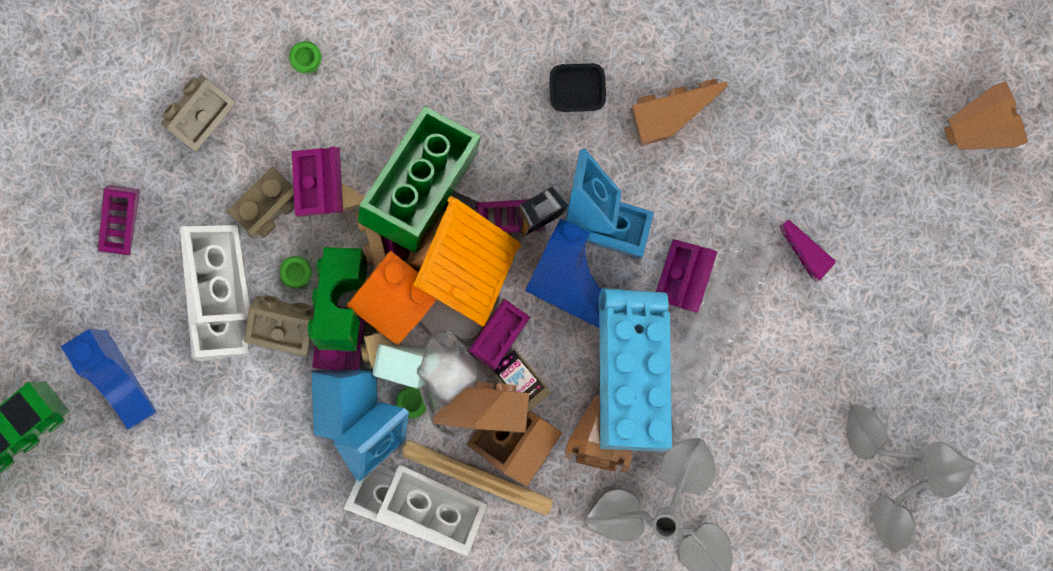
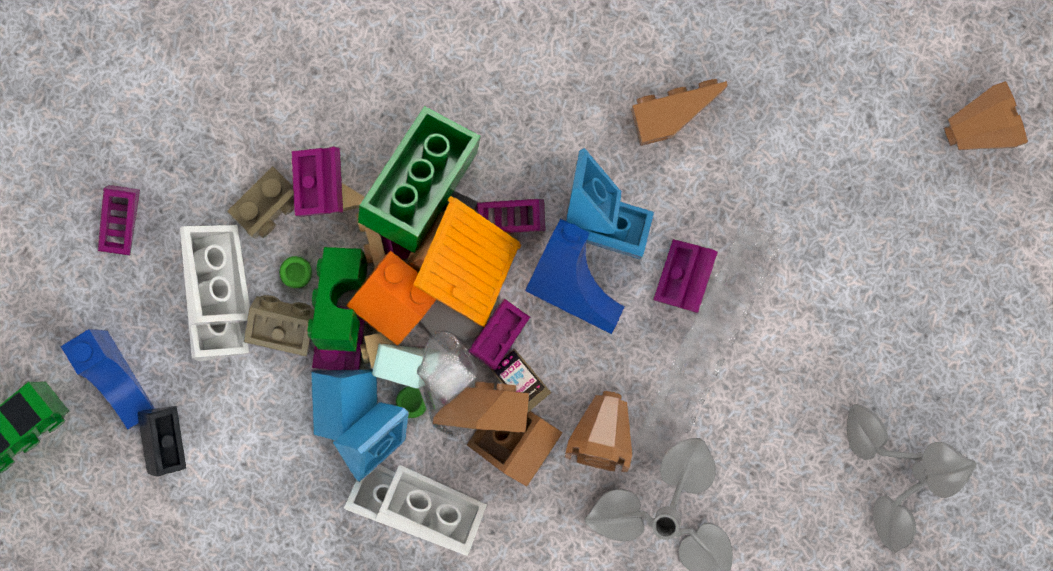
(161, 440): none -> black slope
(197, 112): dark tan bracket -> none
(305, 57): bright green tile -> none
(477, 477): tan axle -> none
(539, 211): black piece -> none
(577, 87): black piece -> none
(635, 370): medium azure hinge -> none
(810, 254): magenta slope -> none

